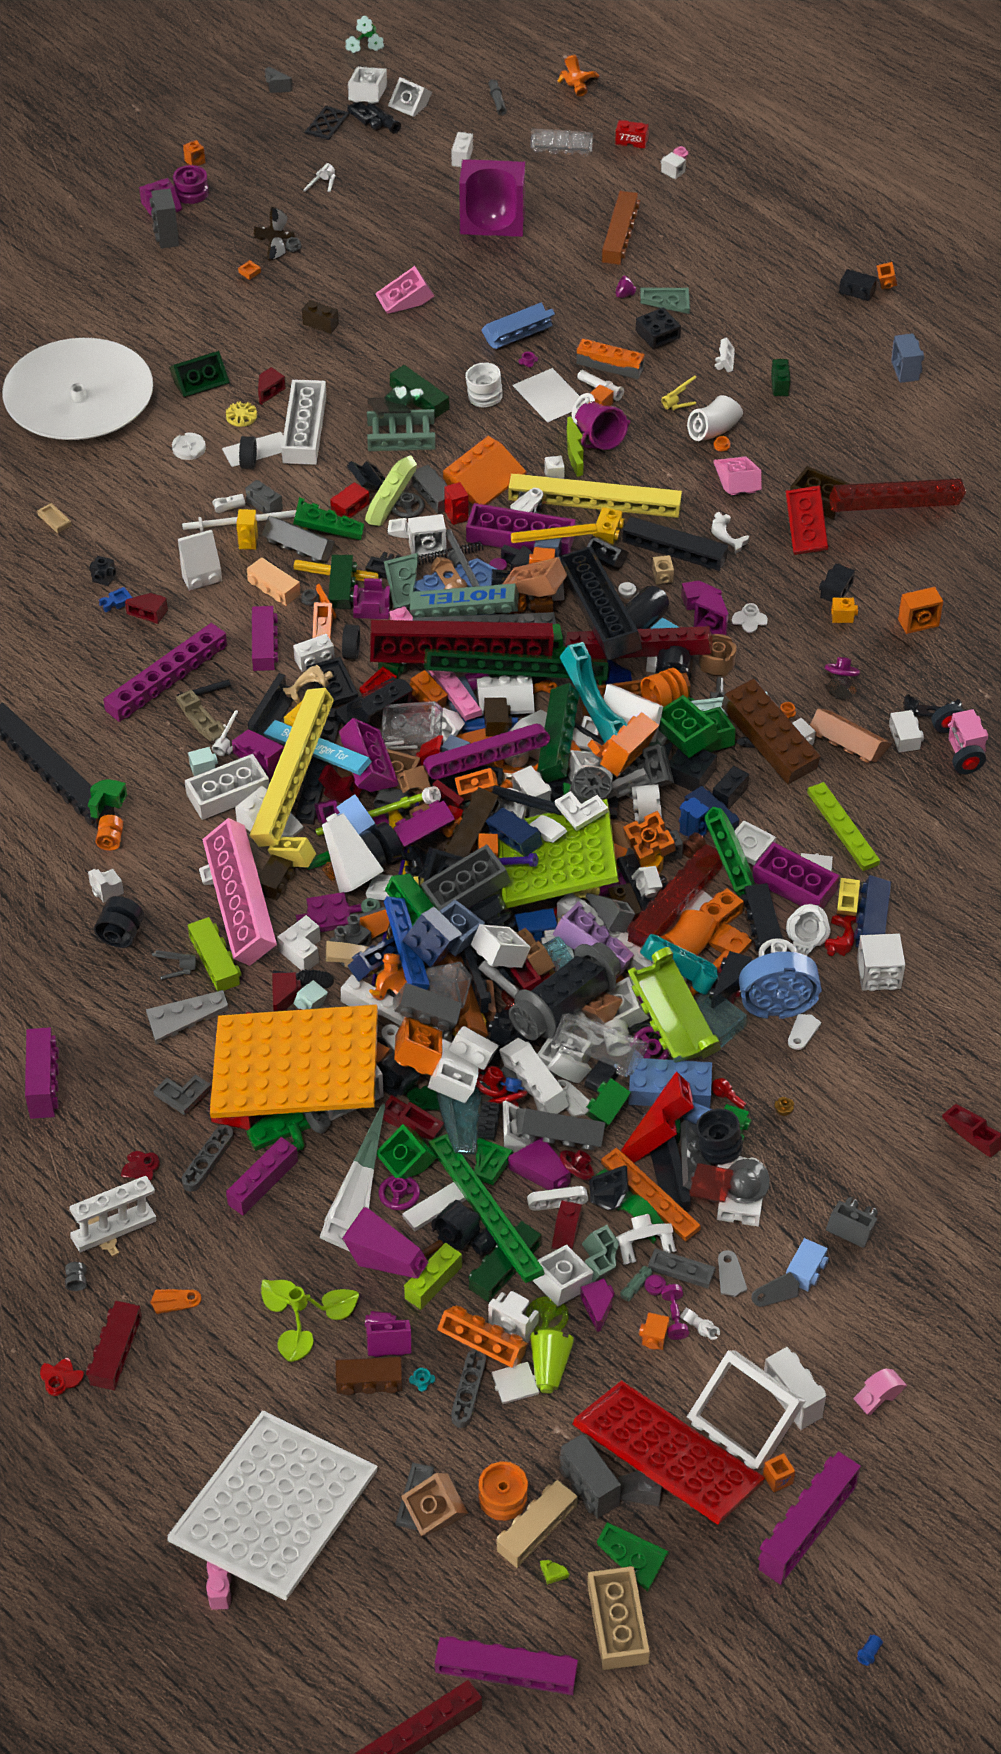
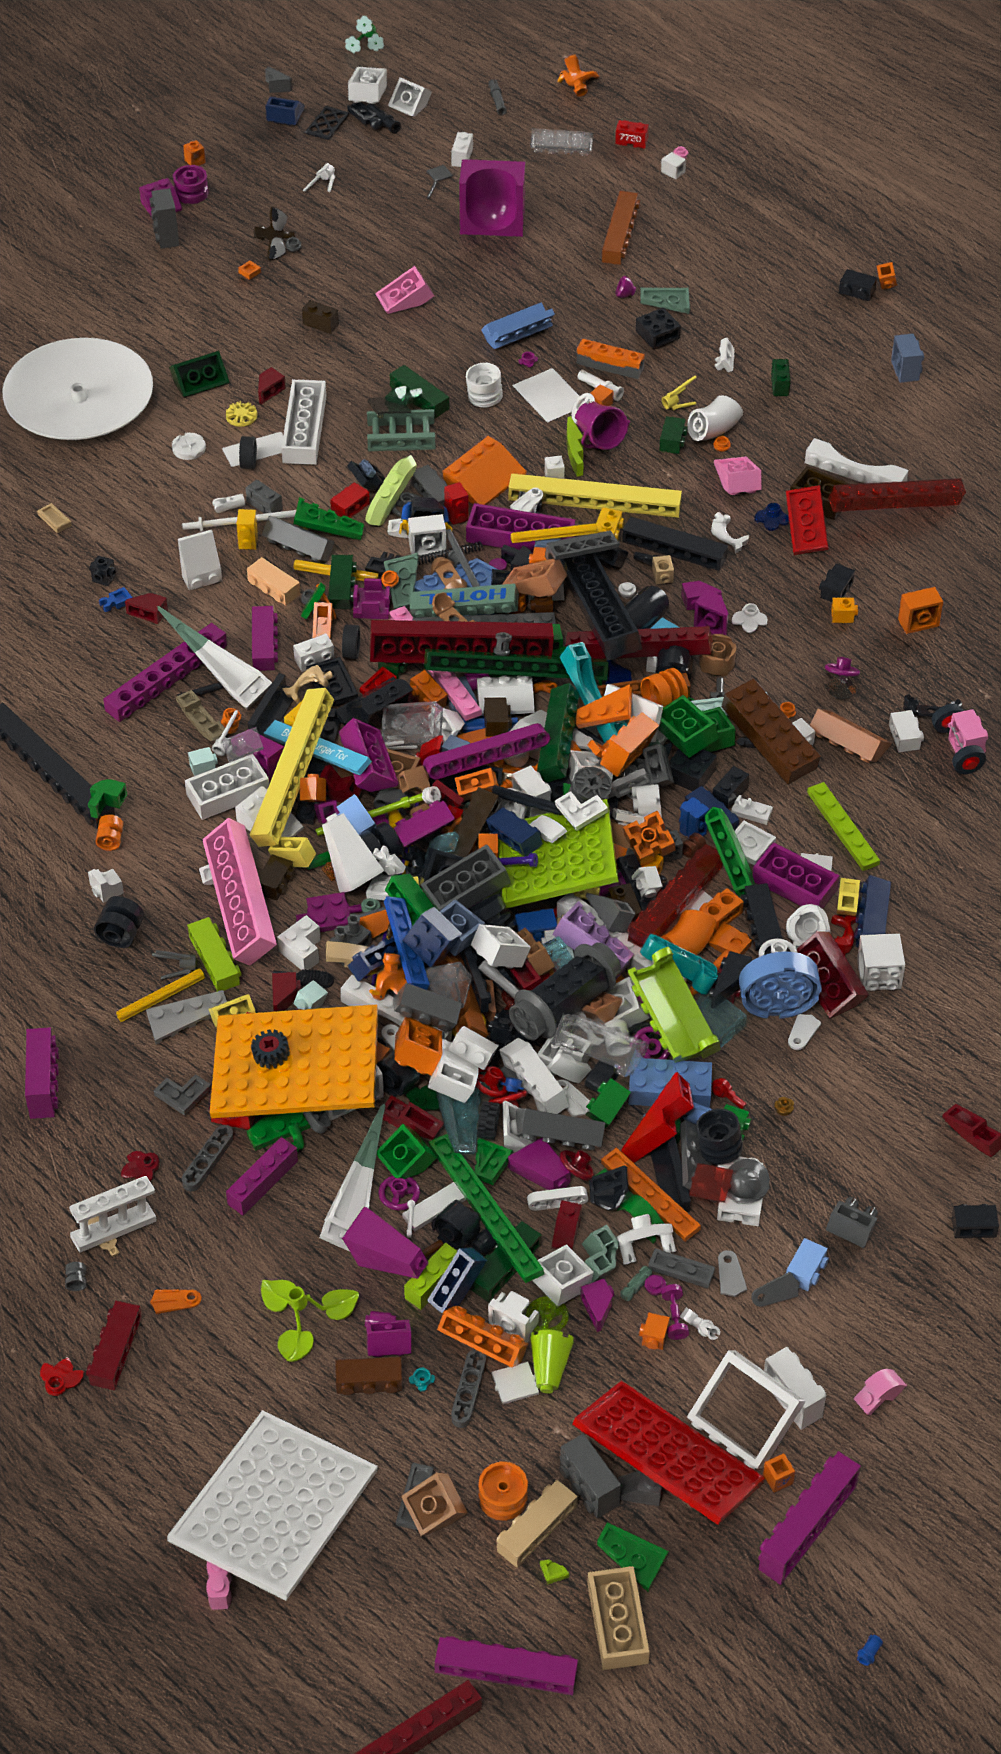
(160, 995): none -> yellow axle
(226, 717): none -> orange wheel
(236, 676): none -> white plate
(236, 1006): none -> light yellow brick
(242, 744): none -> clear piece
(270, 1048): none -> black wheel
(284, 110): none -> dark blue slope
(313, 788): none -> orange brick
(314, 598): none -> green tile
(367, 468): none -> sand blue piece
(390, 578): none -> orange plate
(390, 863): none -> white plate
(410, 1204): none -> white hinge
(422, 507): none -> black torso
(438, 174): none -> dark grey piece
(444, 607): none -> medium nougat piece
(444, 842): none -> clear light blue slope
(457, 1279): none -> dark blue brick
(505, 638): none -> dark grey bush
(581, 545): none -> dark grey fence
(607, 709): none -> orange wing
(625, 817): none -> white plate
(645, 558): none -> black arm
(673, 435): none -> dark green brick
(752, 810): none -> white plate
(772, 516): none -> clear blue plate
(826, 457): none -> white arch
(838, 980): none -> dark red slope
(975, 1221): none -> black brick

